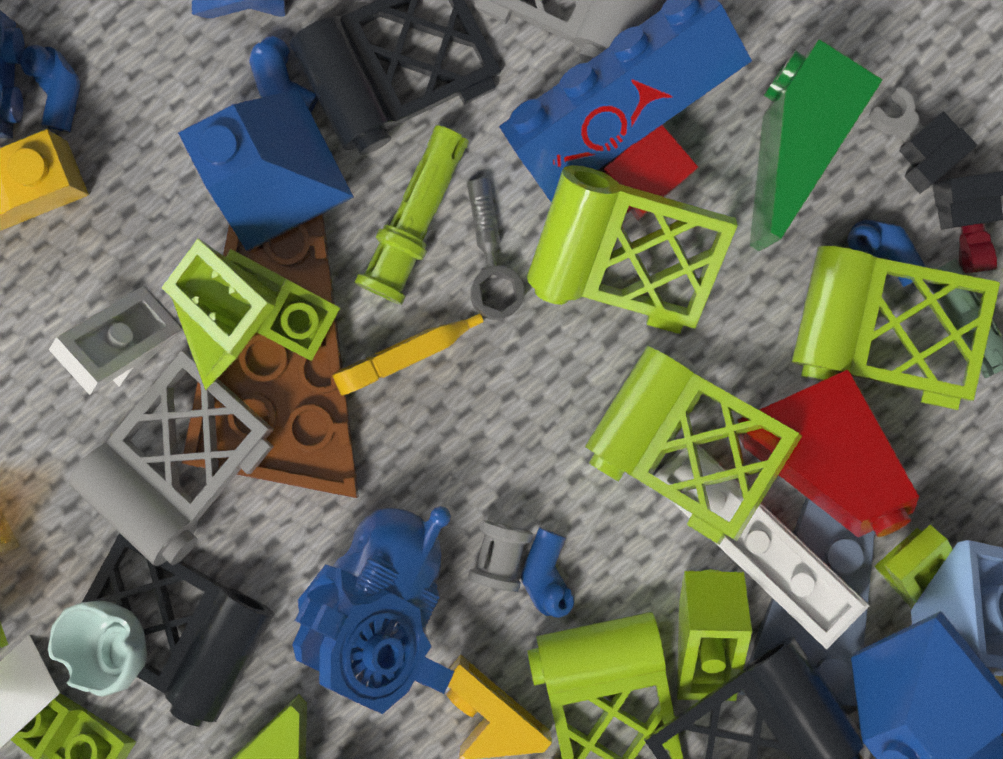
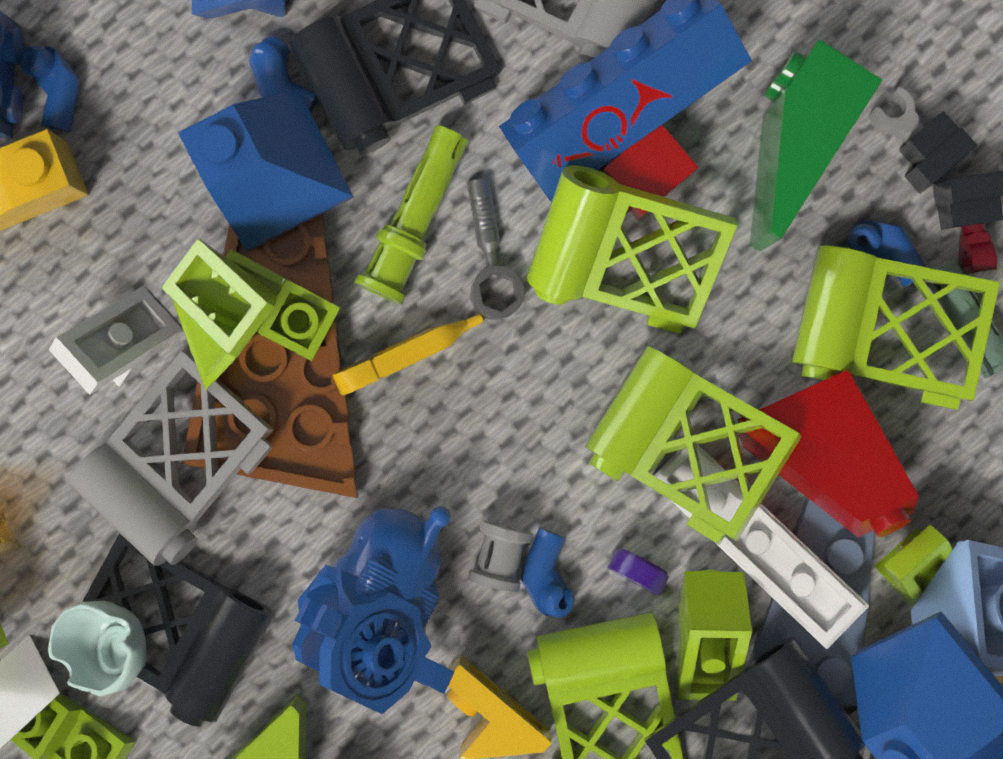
(638, 571): none -> dark purple tile

